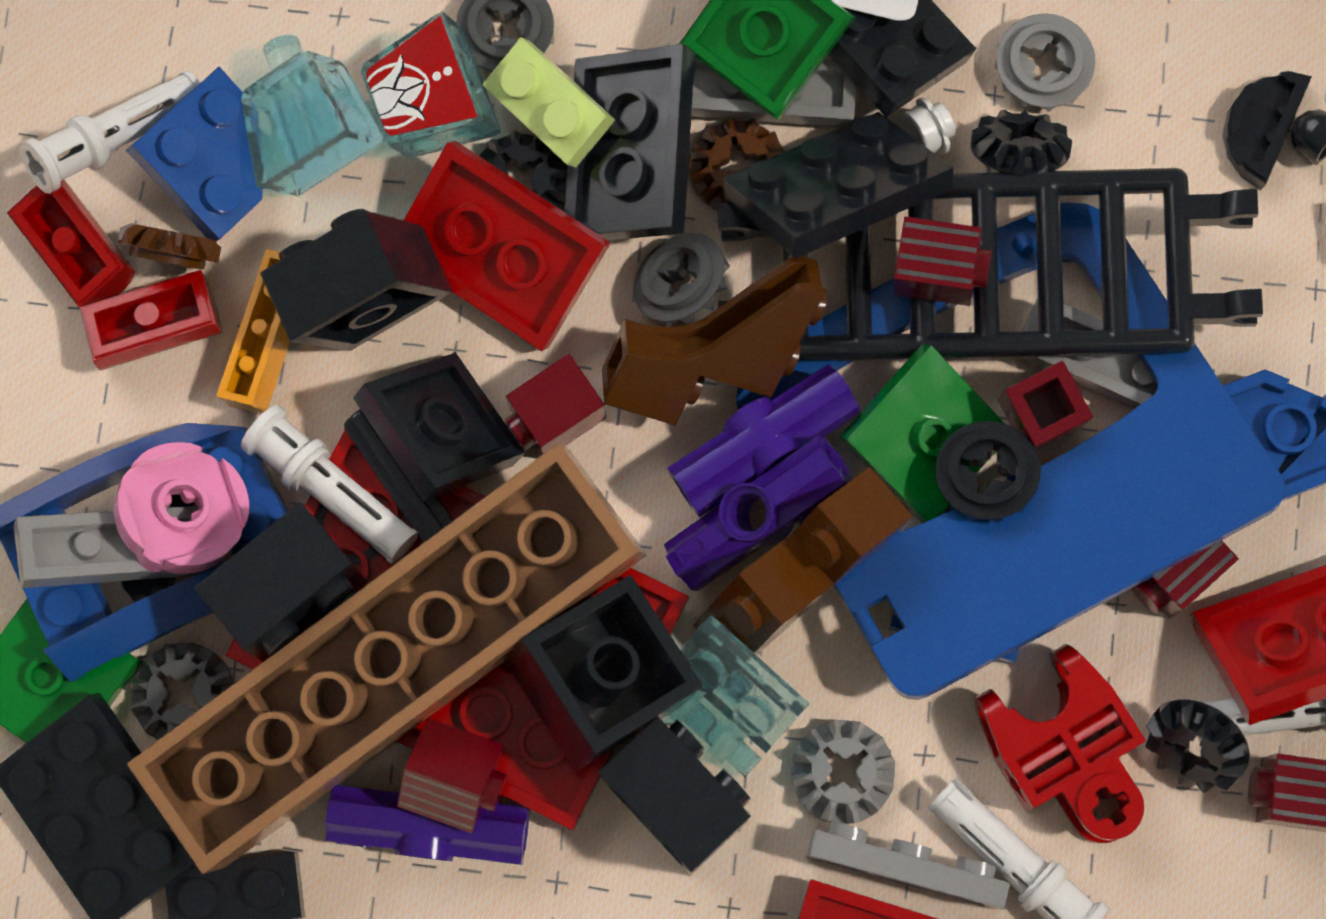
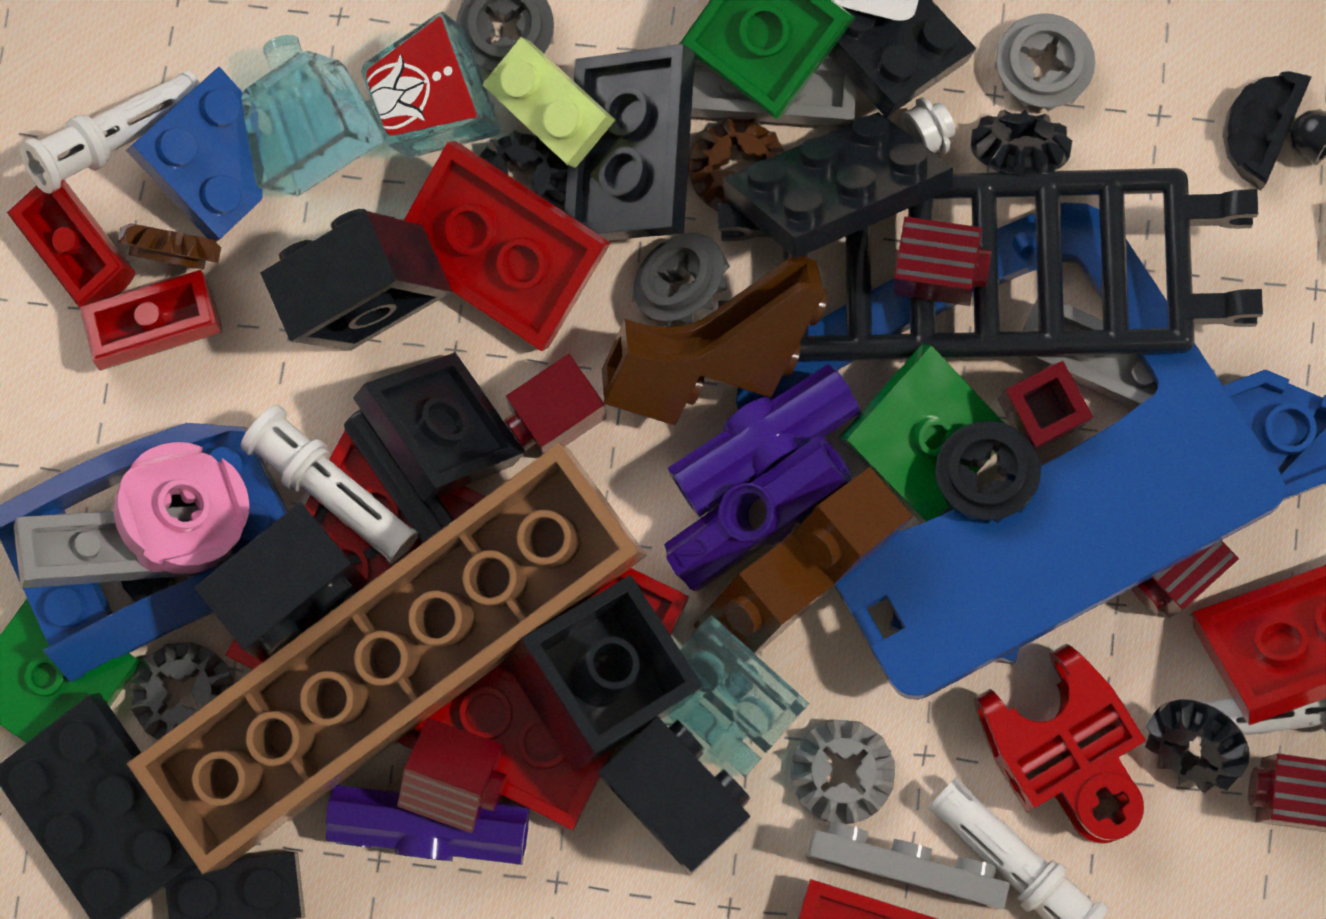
(256, 350): light orange piece -> none

